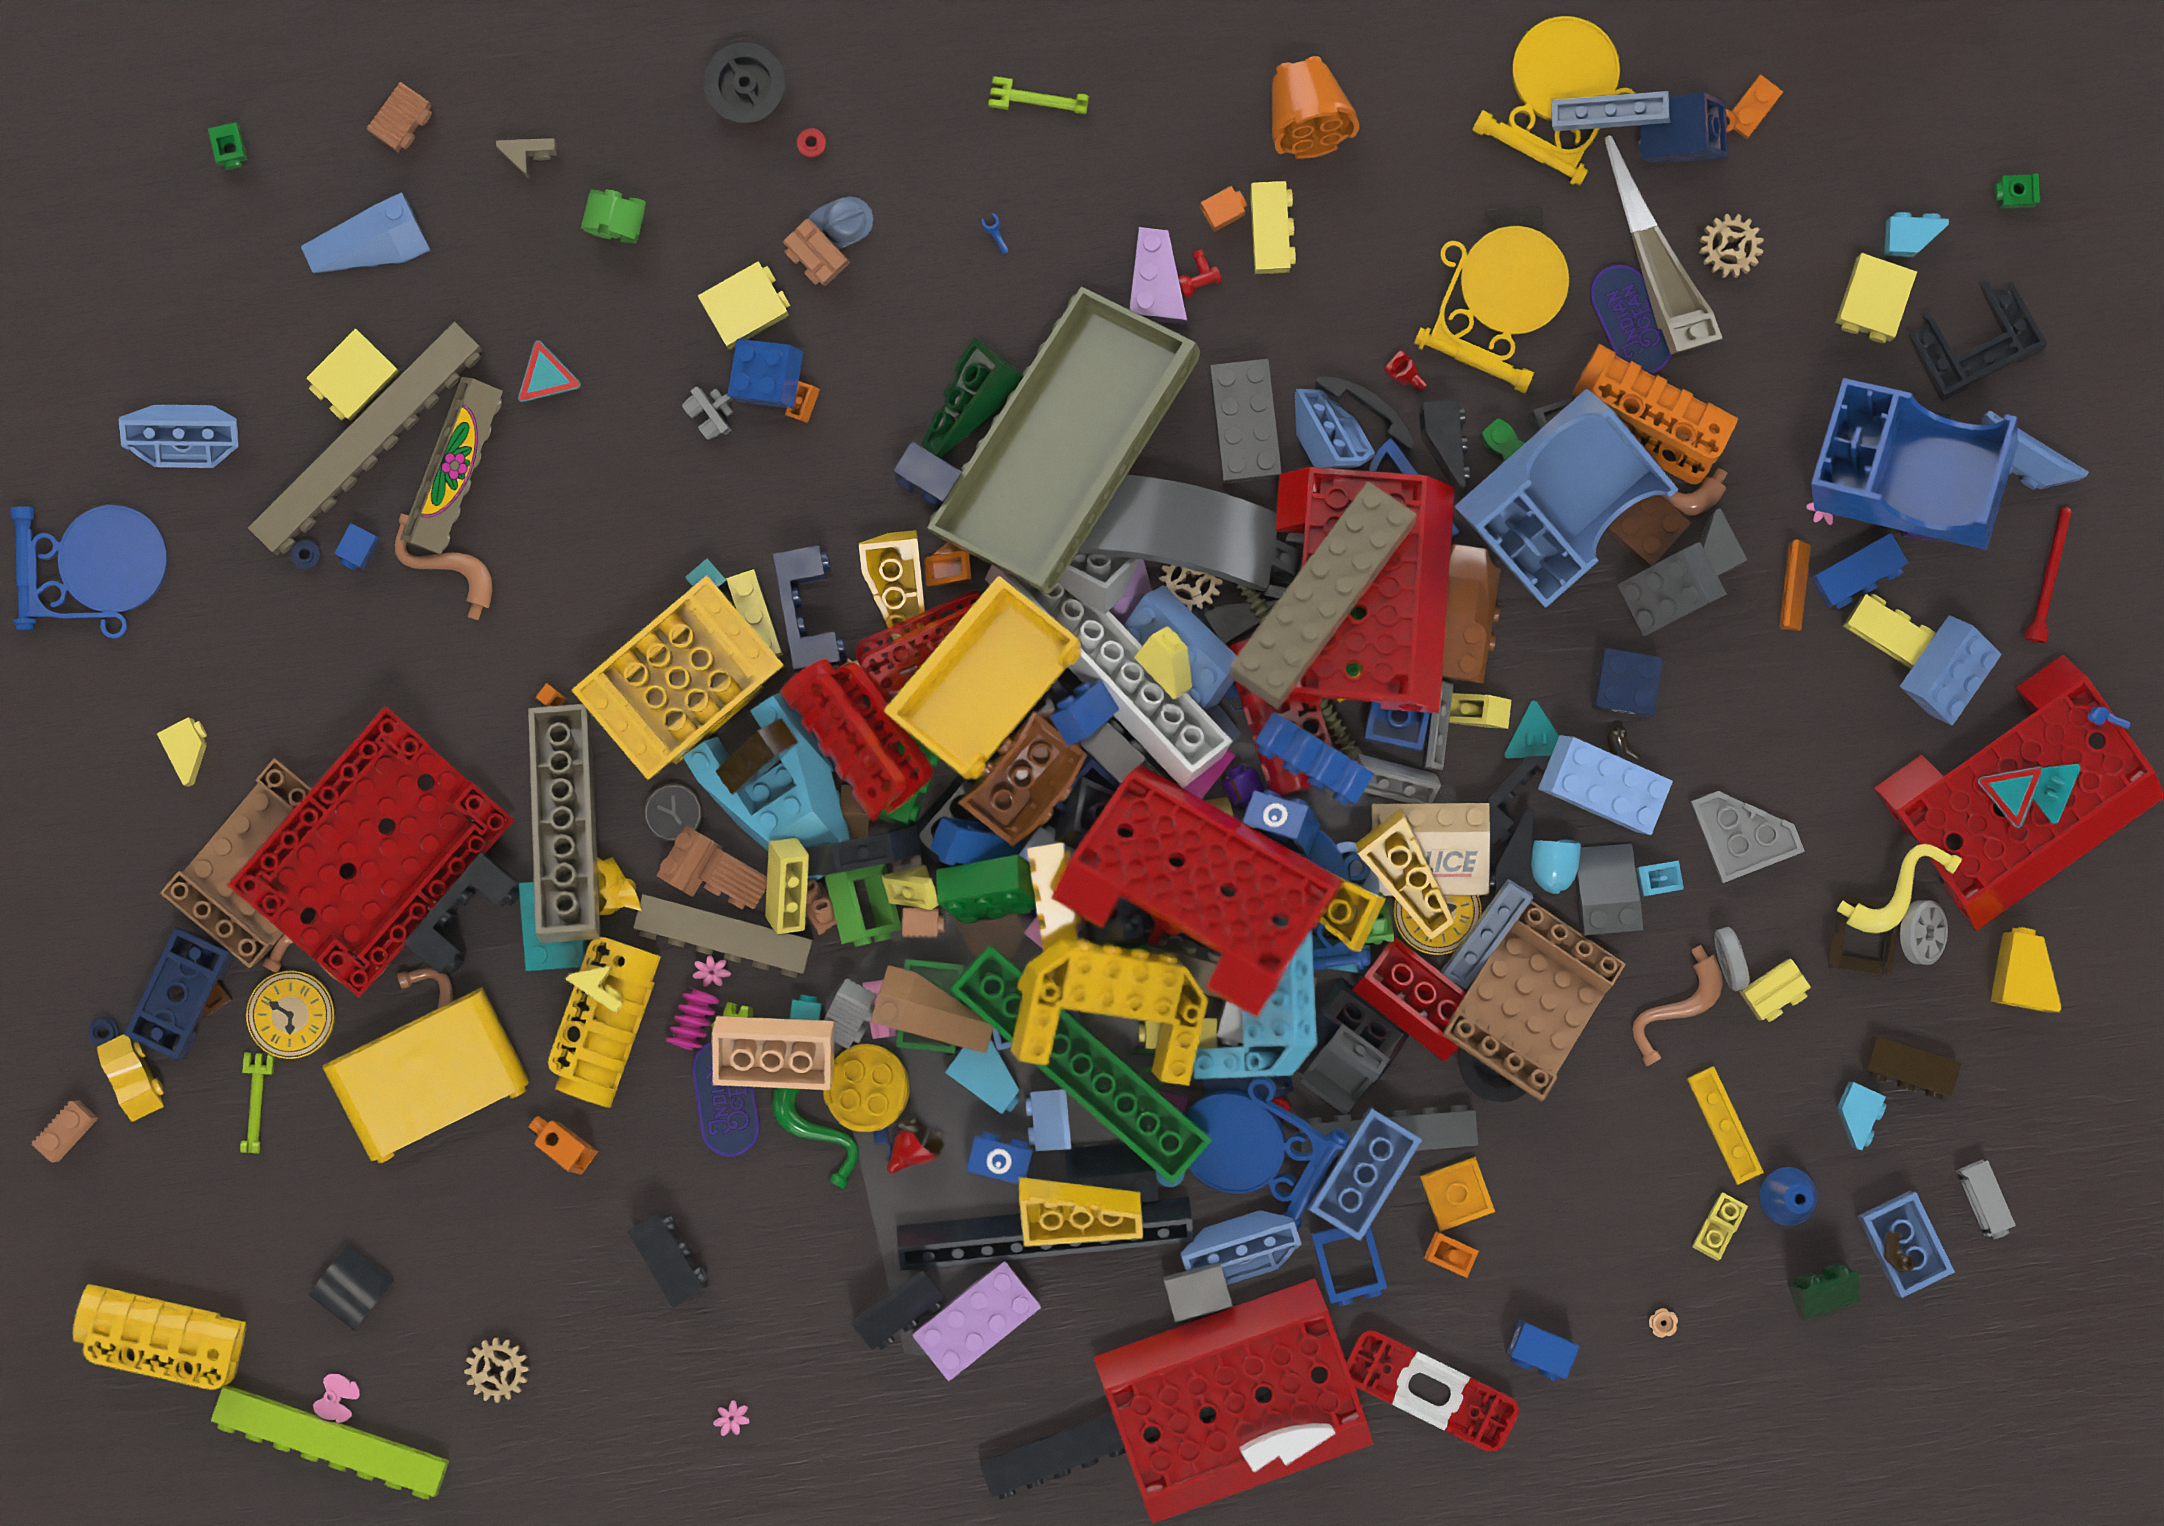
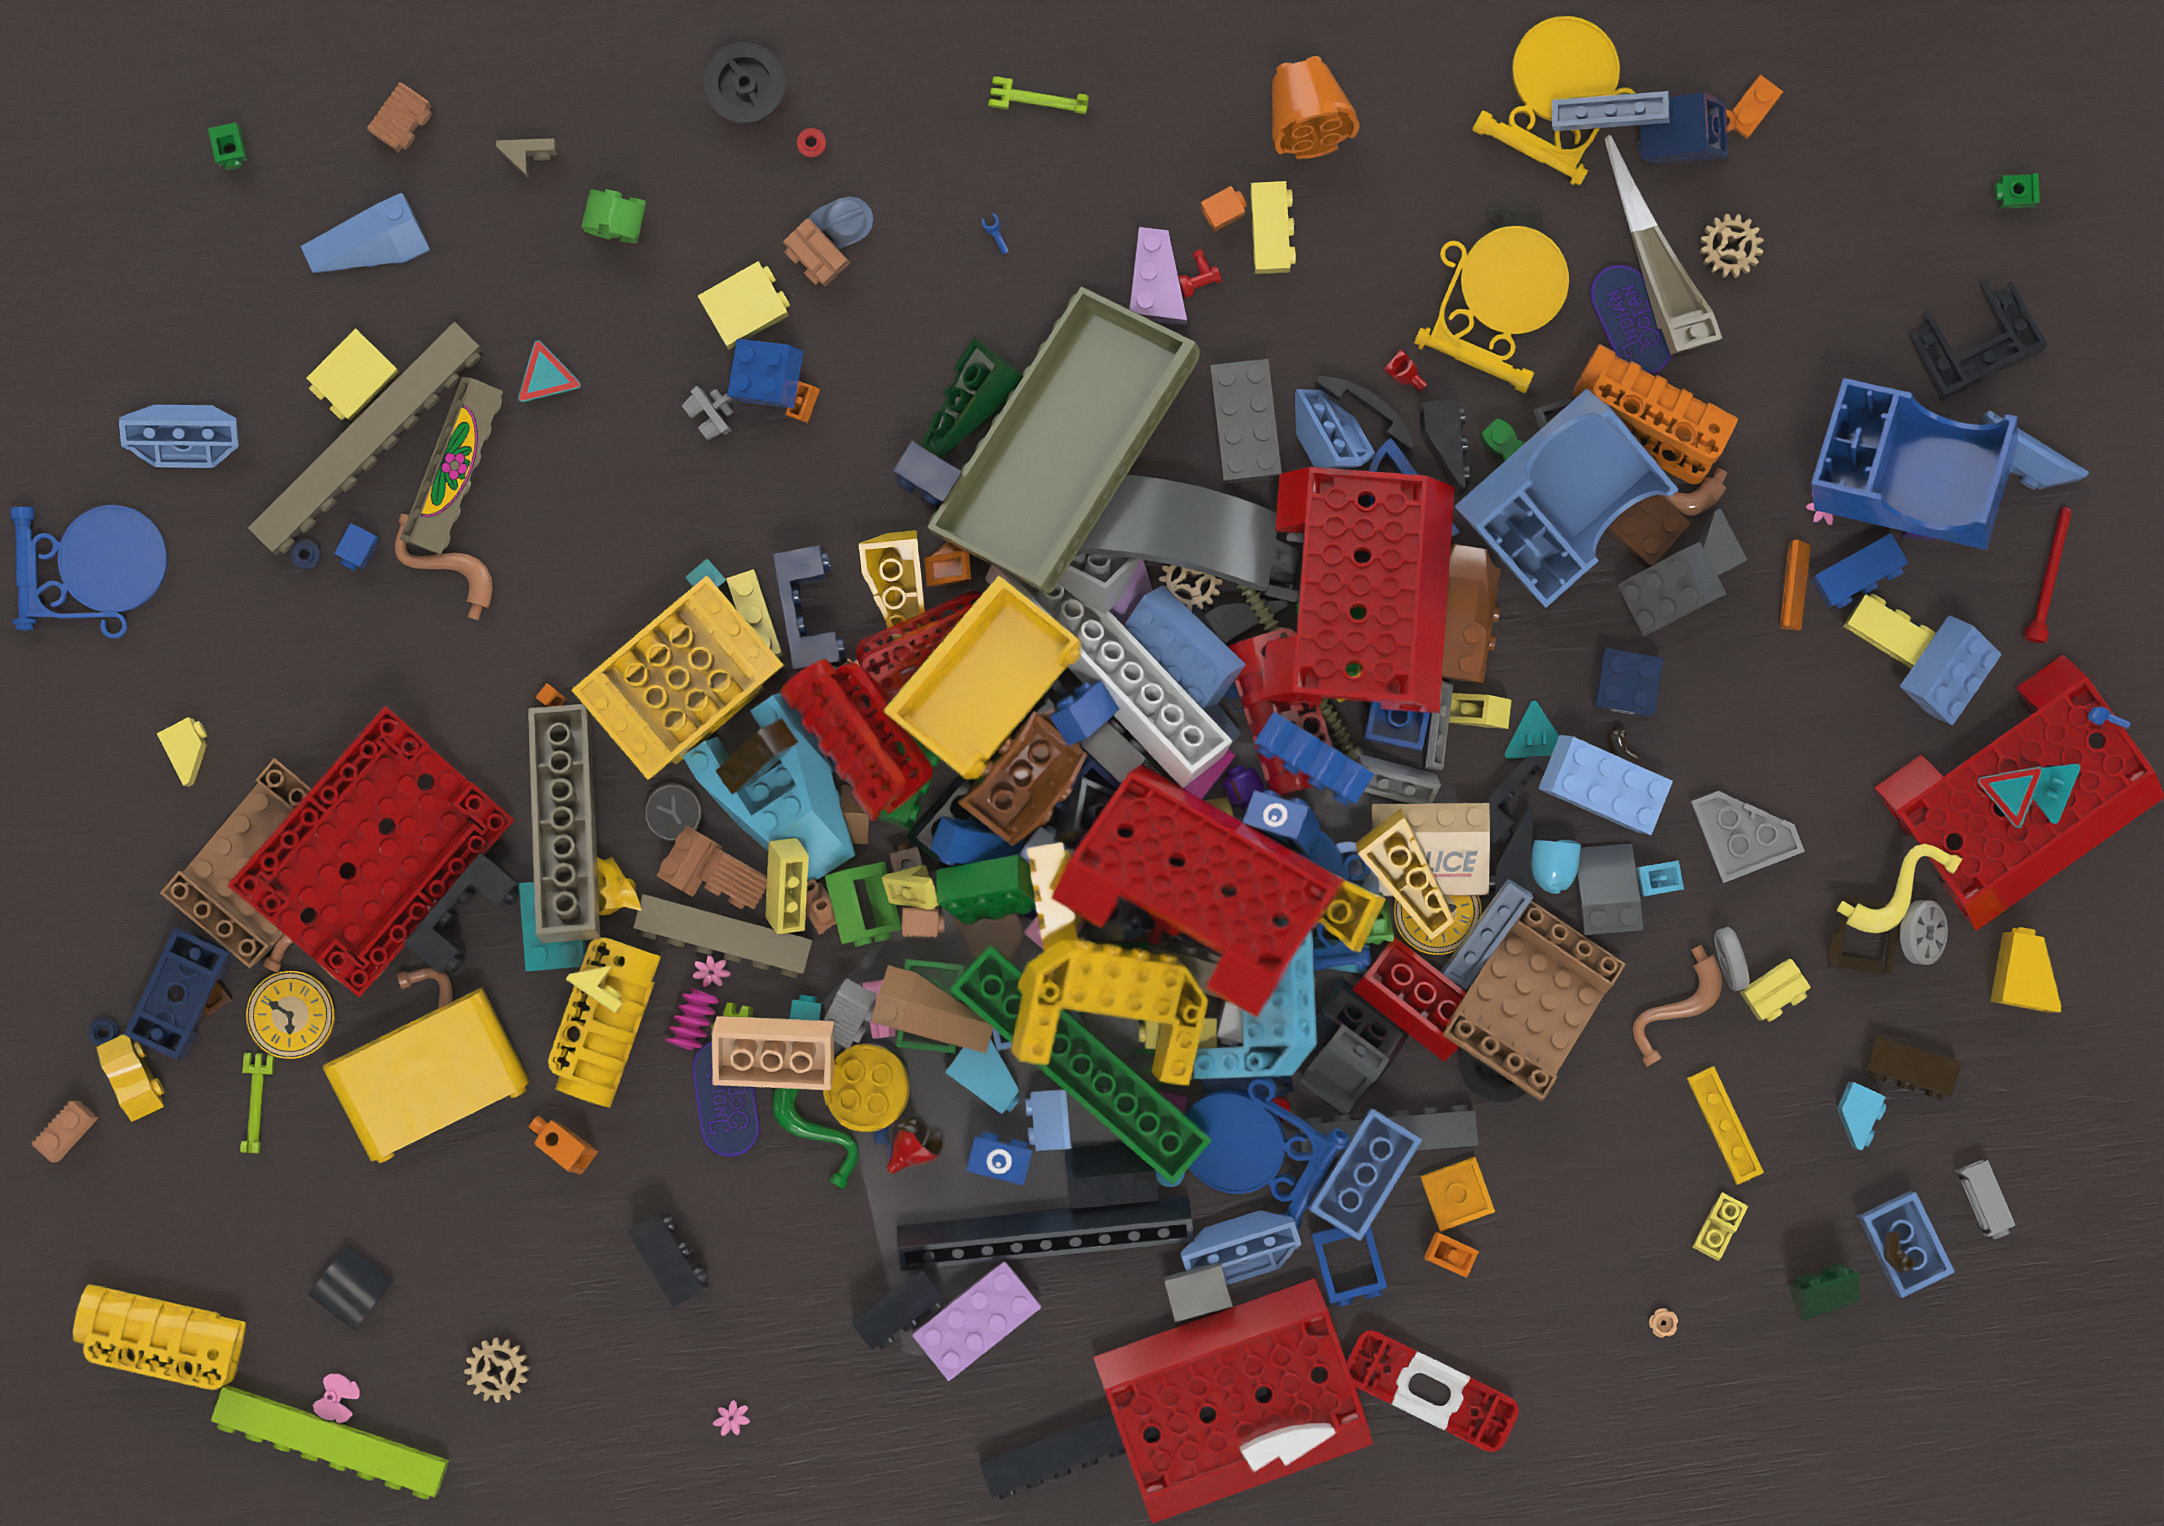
(863, 851): black slope -> none
(1077, 1213): yellow wedge -> none
(1167, 662): light yellow slope -> none
(1322, 595): dark tan brick -> none
(1543, 1350): blue brick -> none
(1778, 1196): blue cone -> none
(1875, 298): light yellow brick -> none
(1909, 234): medium azure slope -> none

